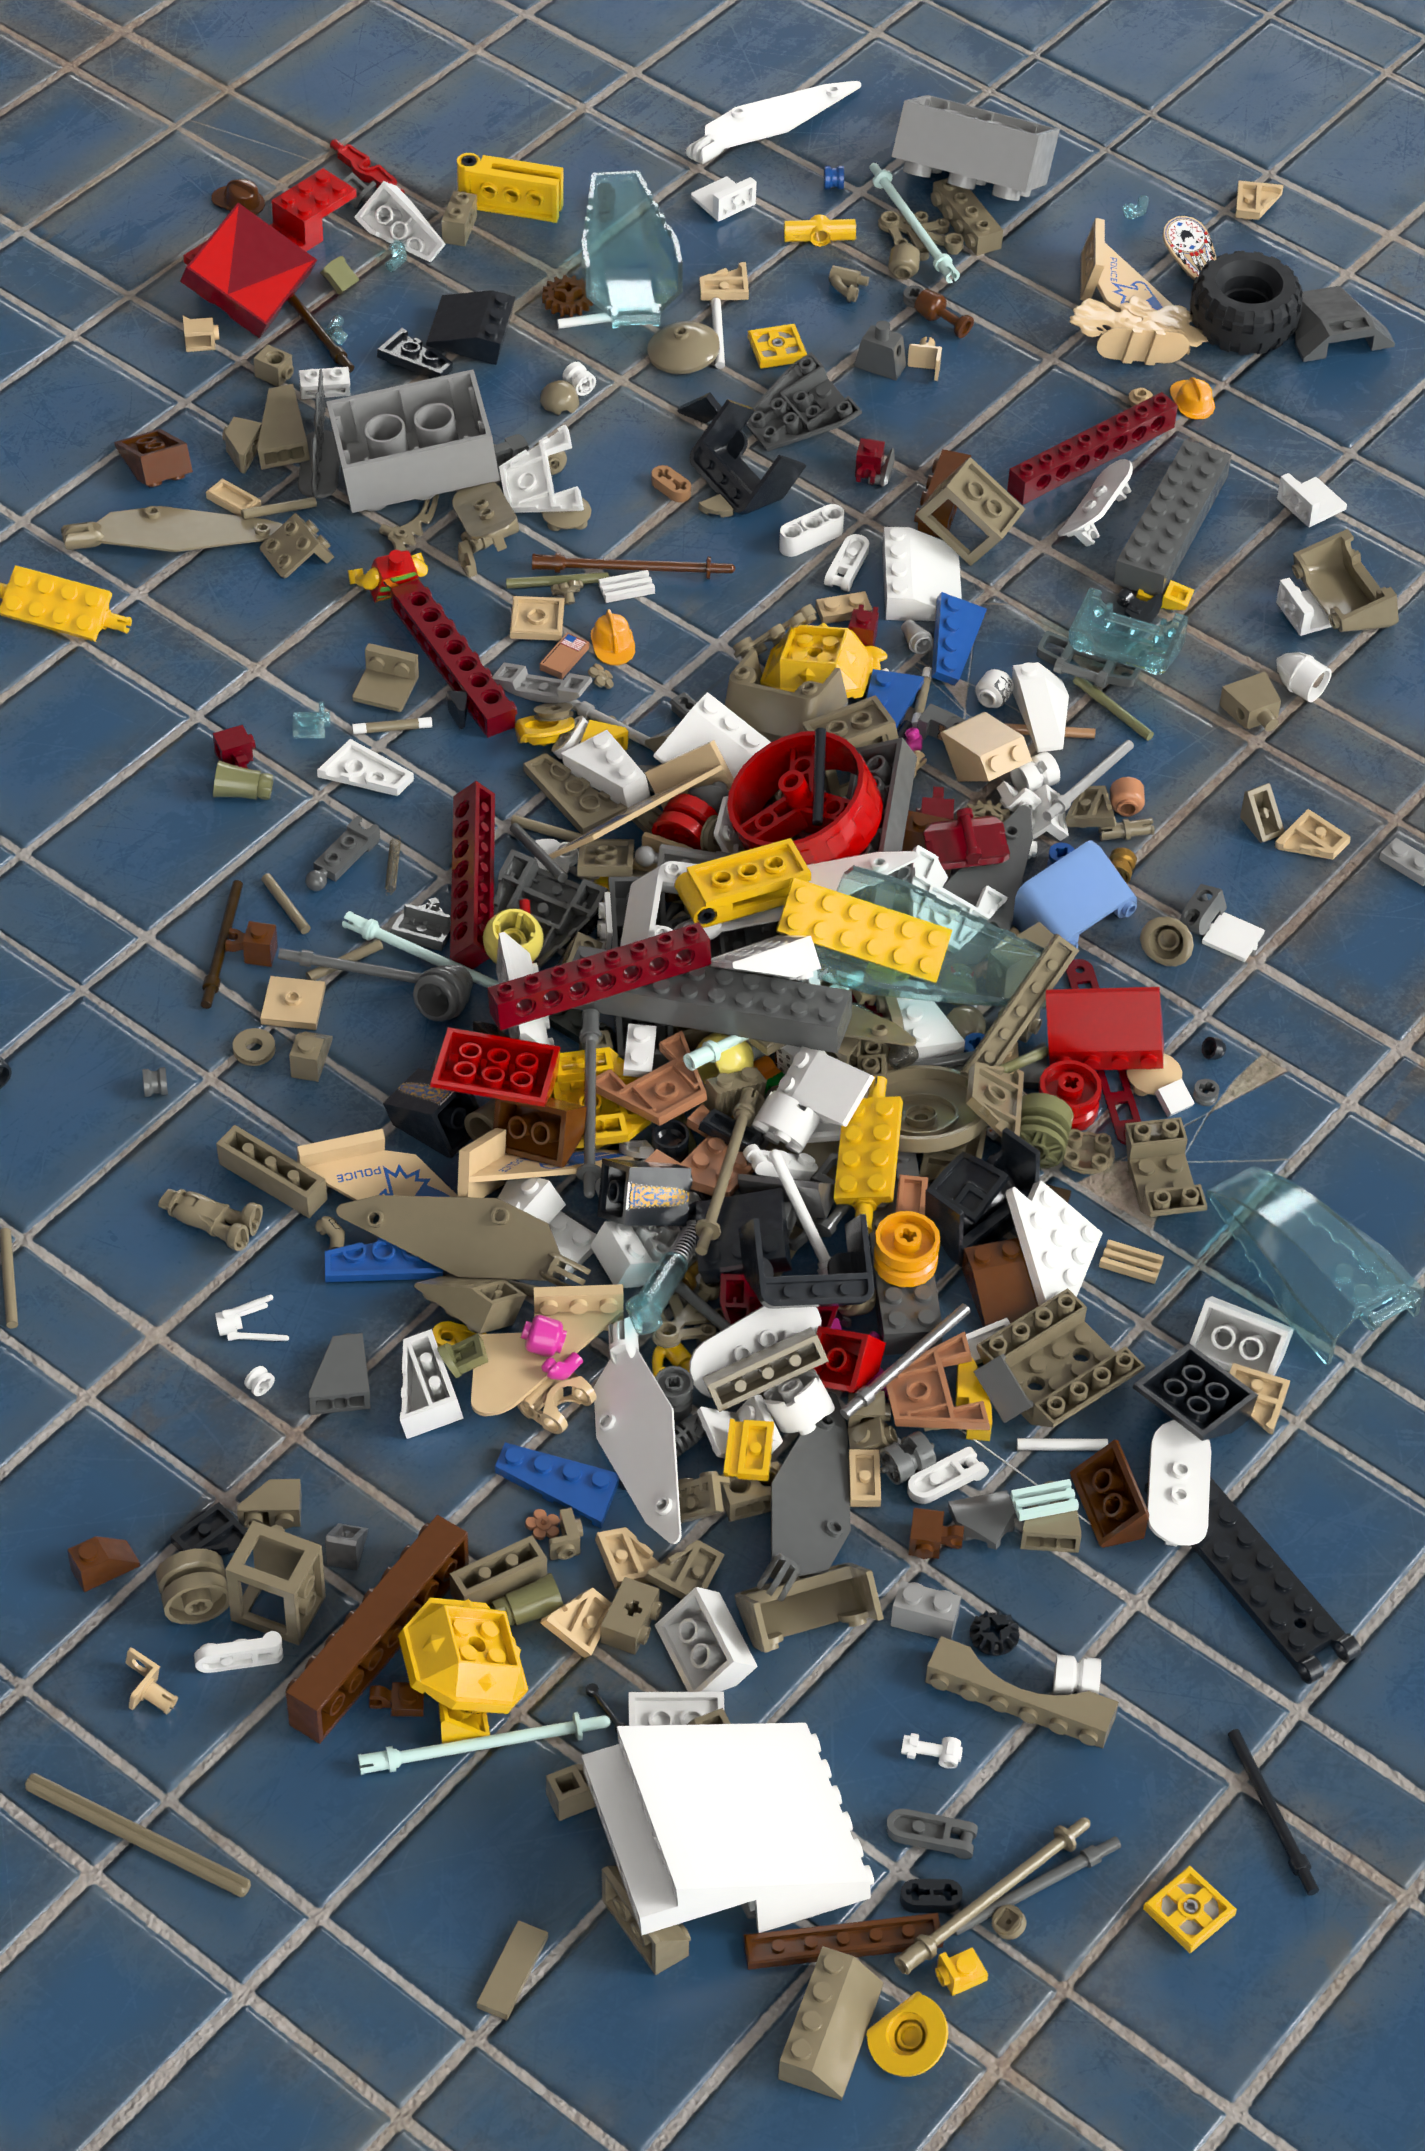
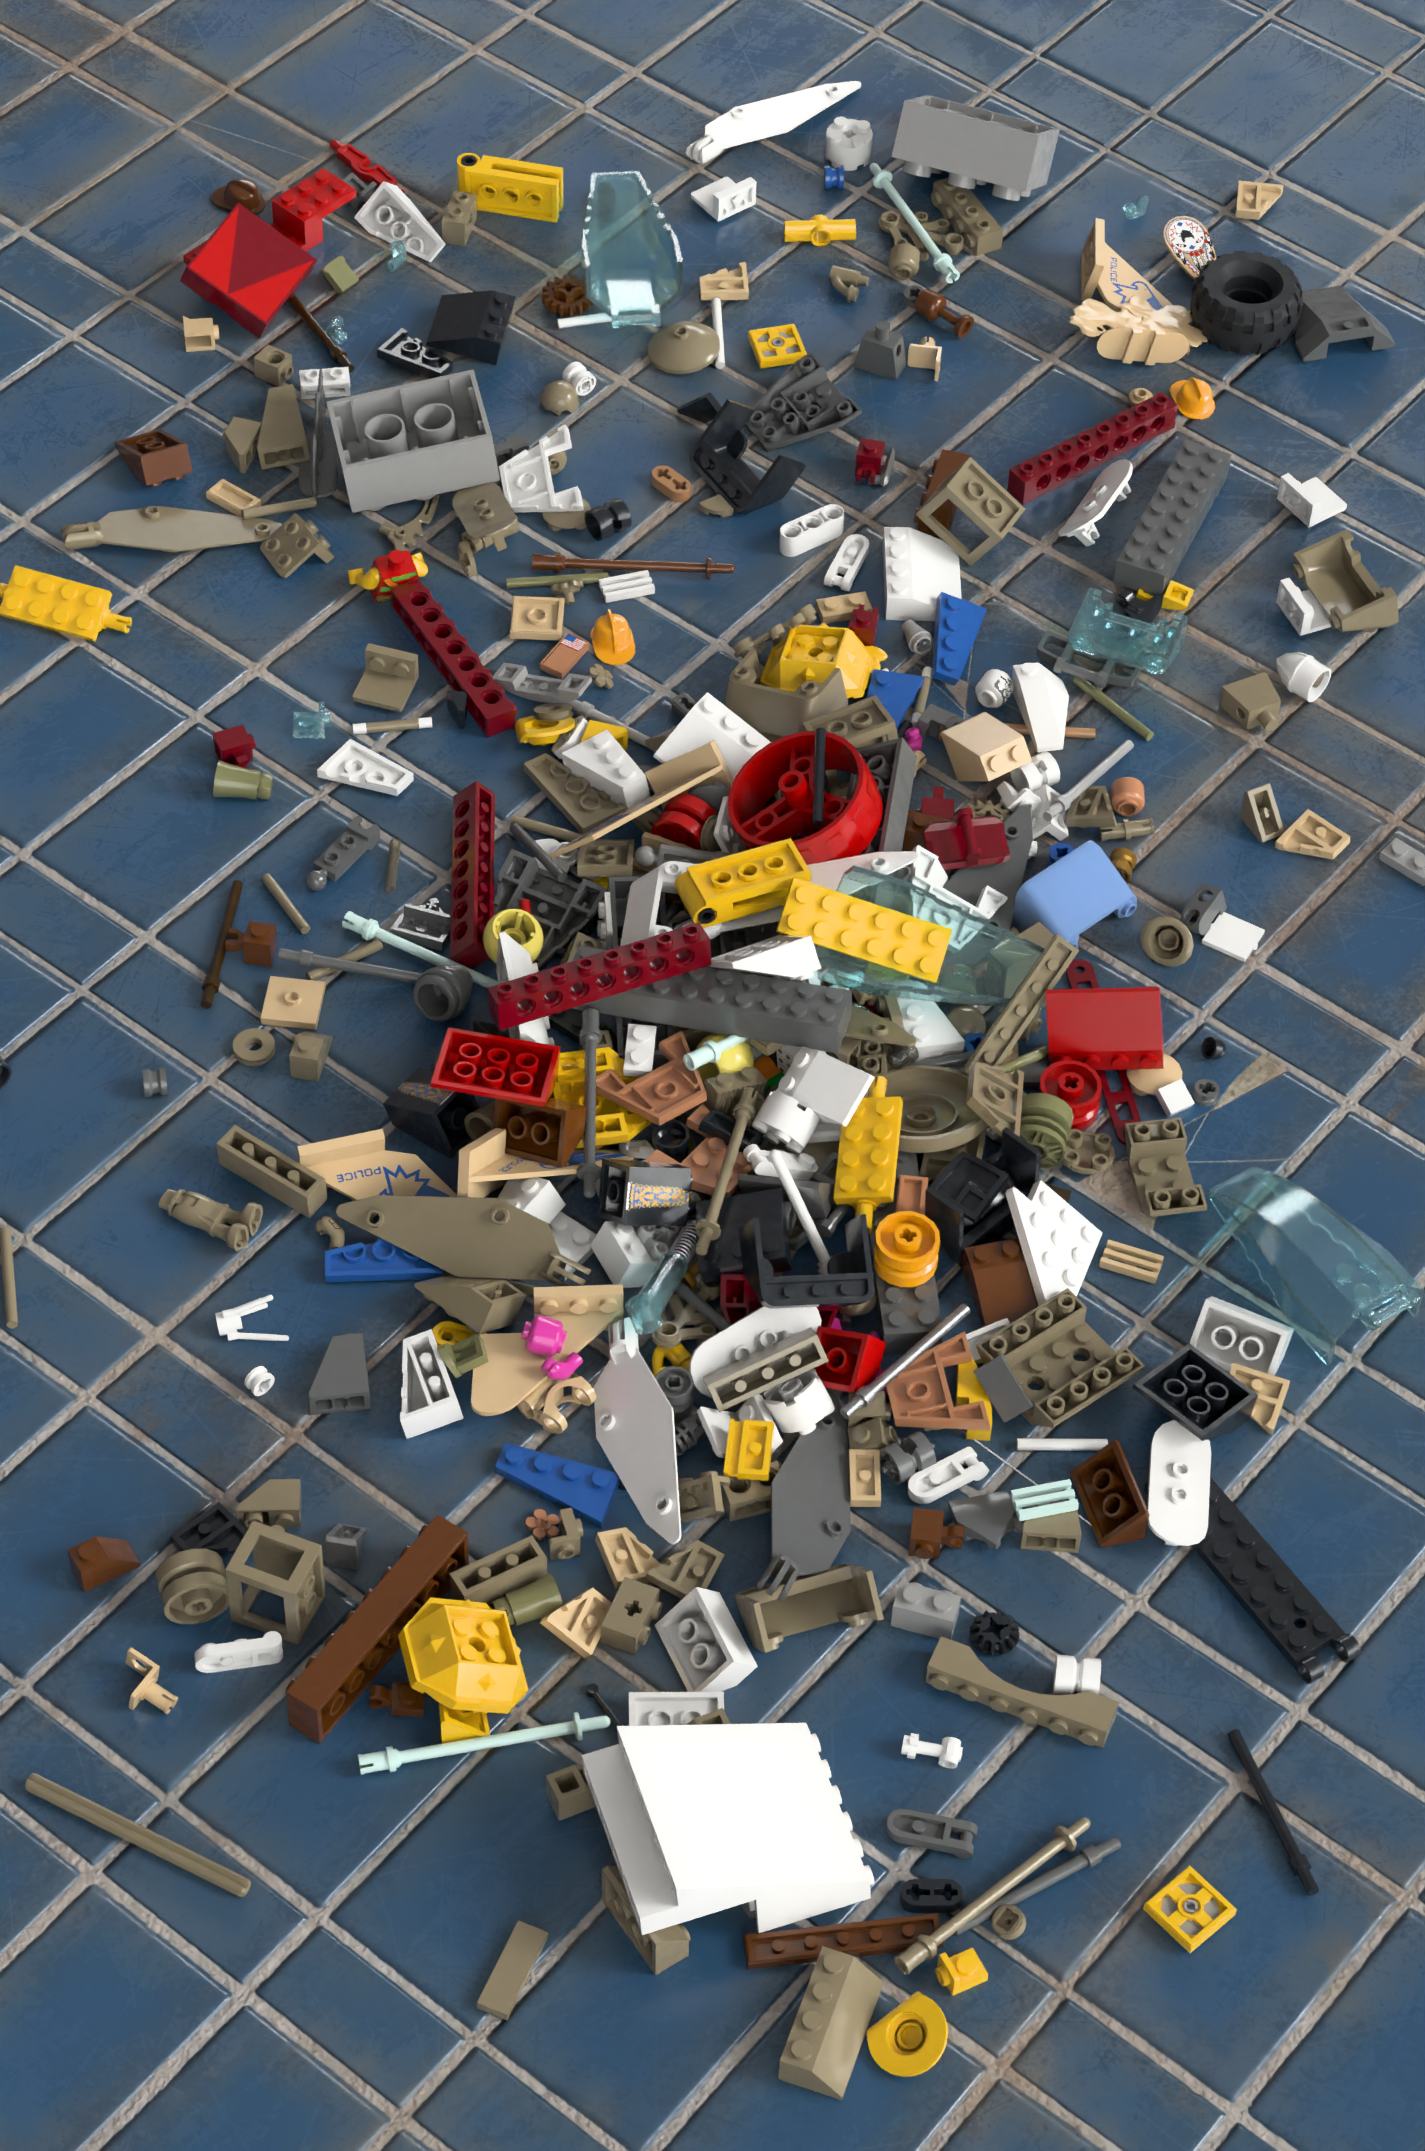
(610, 518): none -> black wheel
(849, 143): none -> white brick

